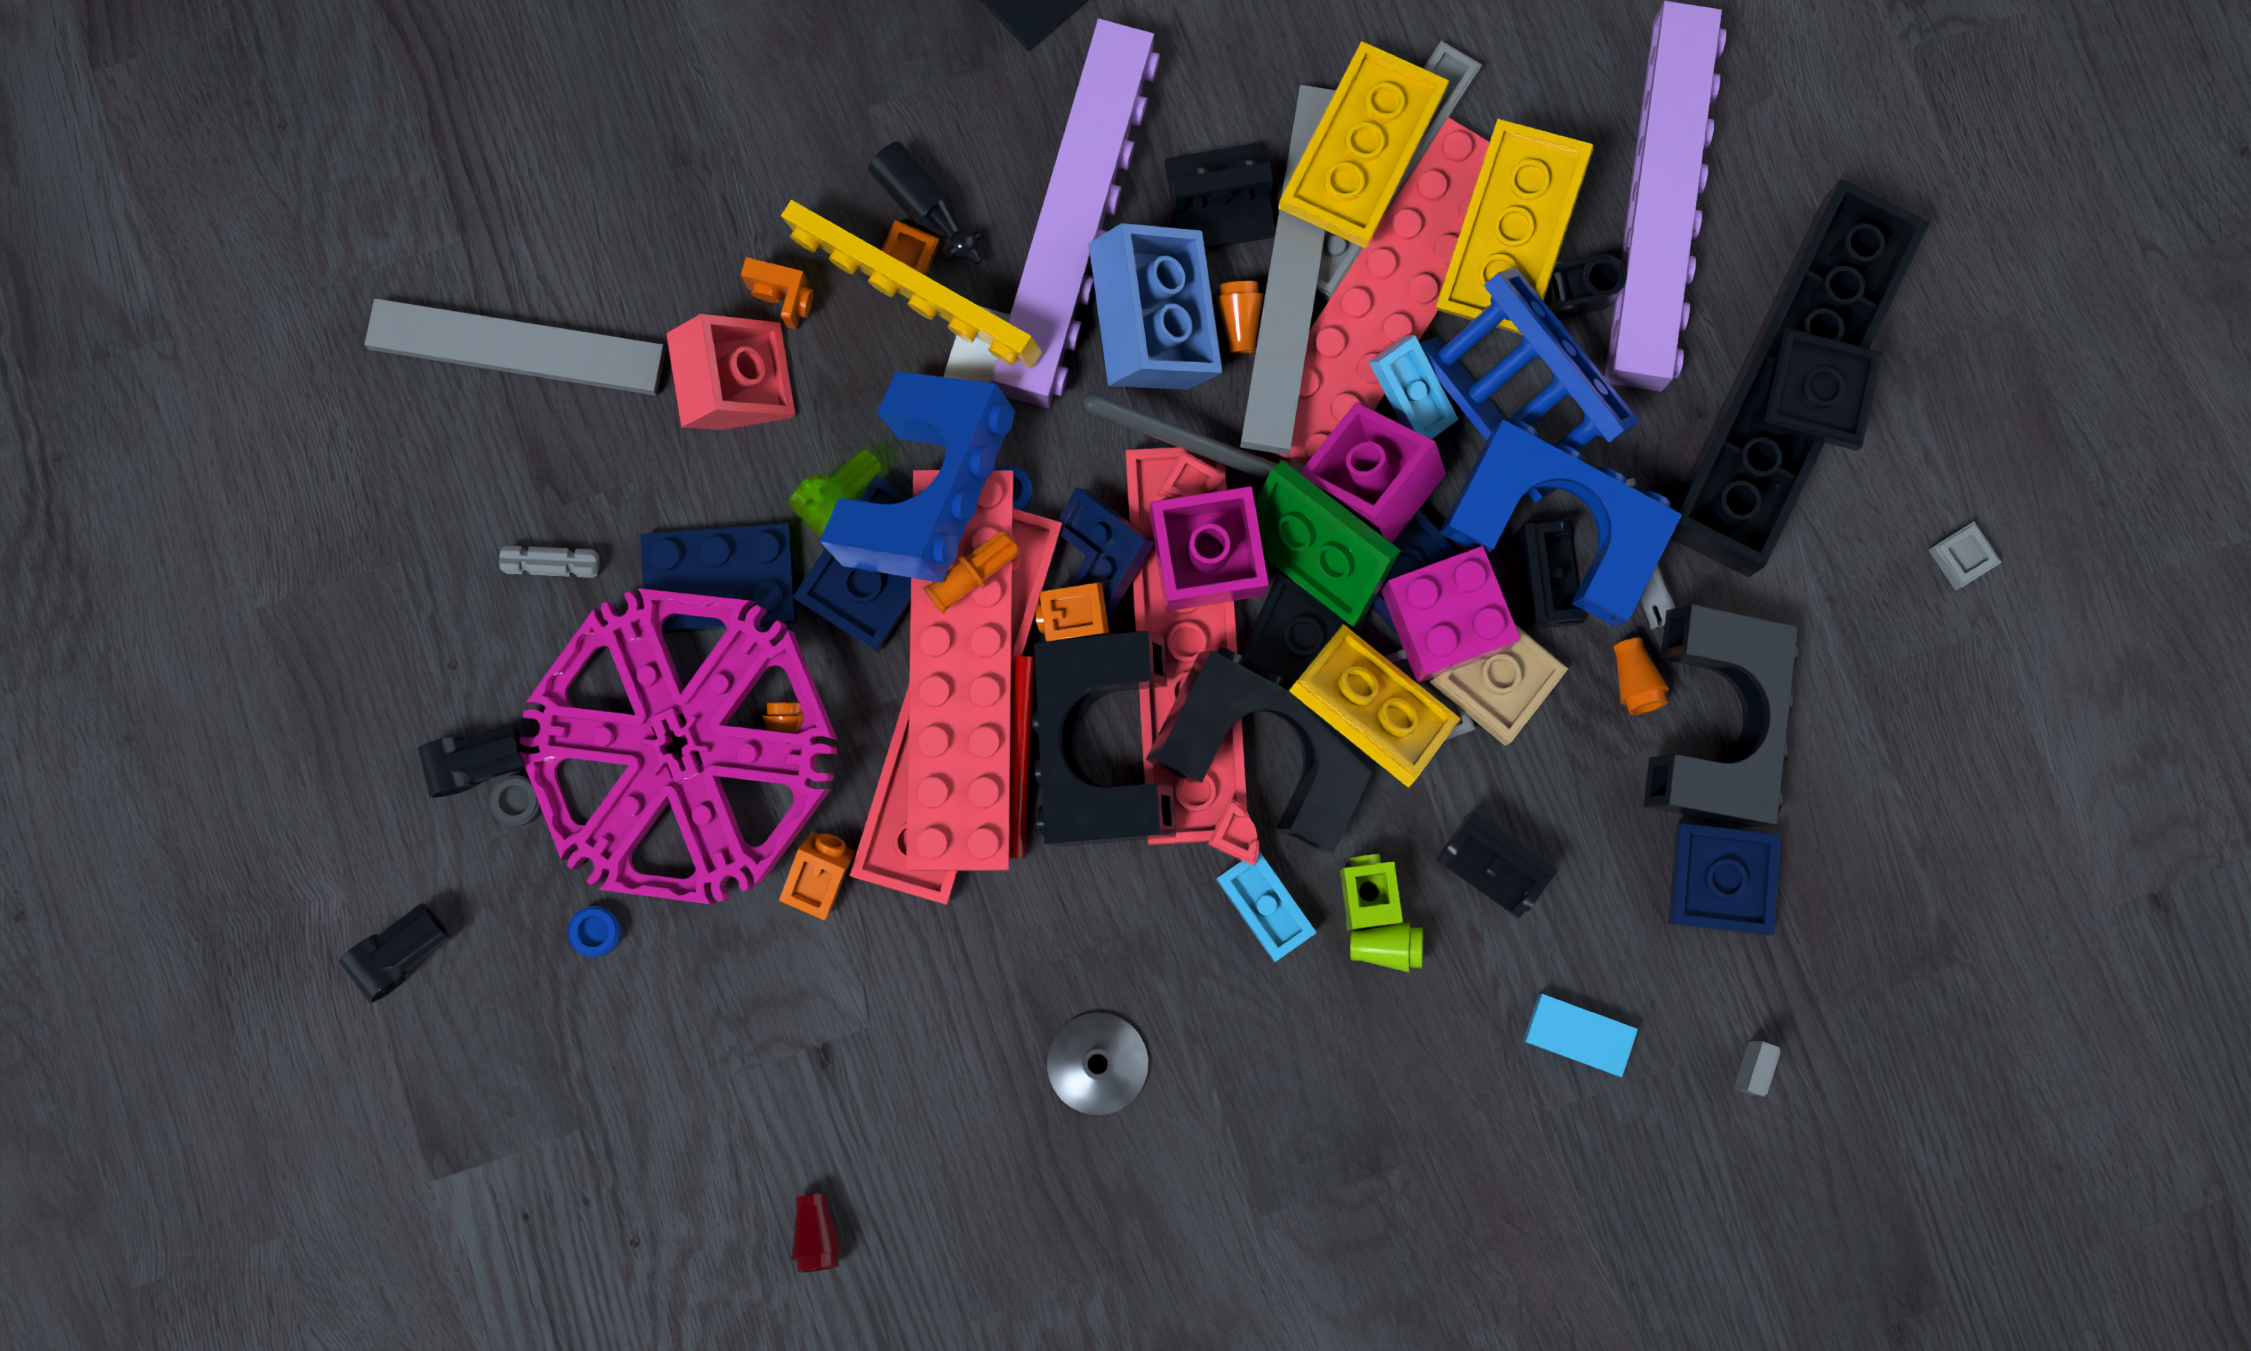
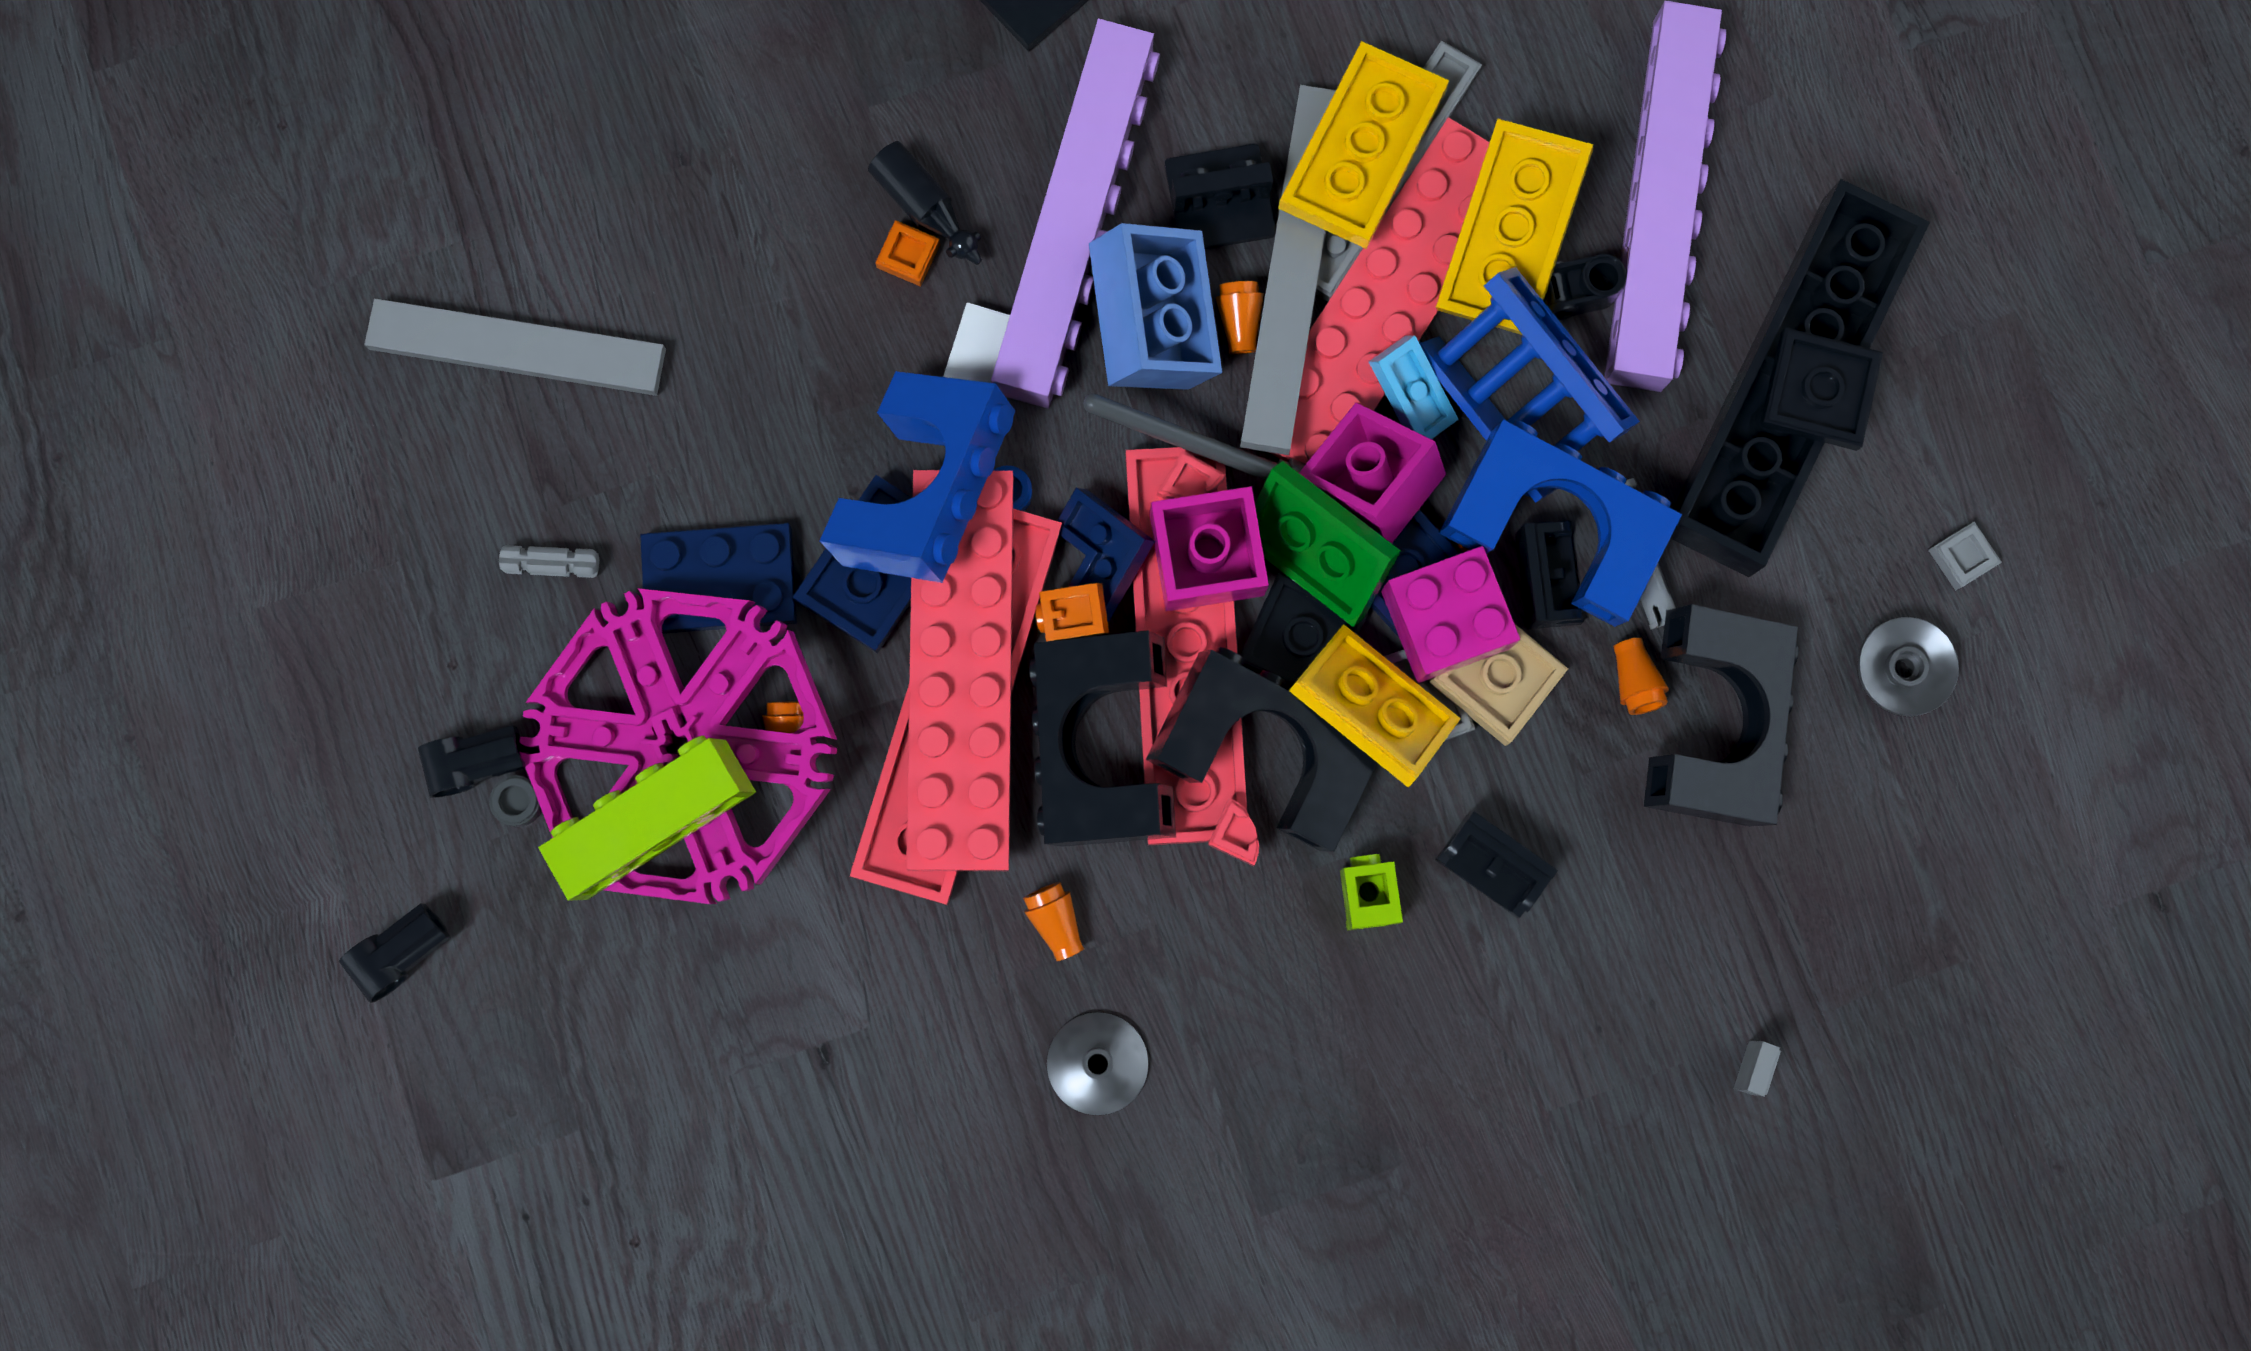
(594, 931): blue tile -> none
(646, 818): none -> lime brick
(729, 372): coral slope -> none
(773, 282): orange bracket -> none
(815, 1236): dark red cone -> none
(817, 874): orange bracket -> none
(819, 494): clear neon green axle -> none
(925, 294): yellow plate -> none
(972, 571): orange axle -> none
(1020, 752): red bar -> none
(1054, 918): none -> orange cone
(1266, 907): medium azure plate -> none
(1389, 946): lime cone -> none
(1580, 1035): medium azure tile -> none
(1724, 879): dark blue plate -> none
(1930, 664): none -> flat silver dish

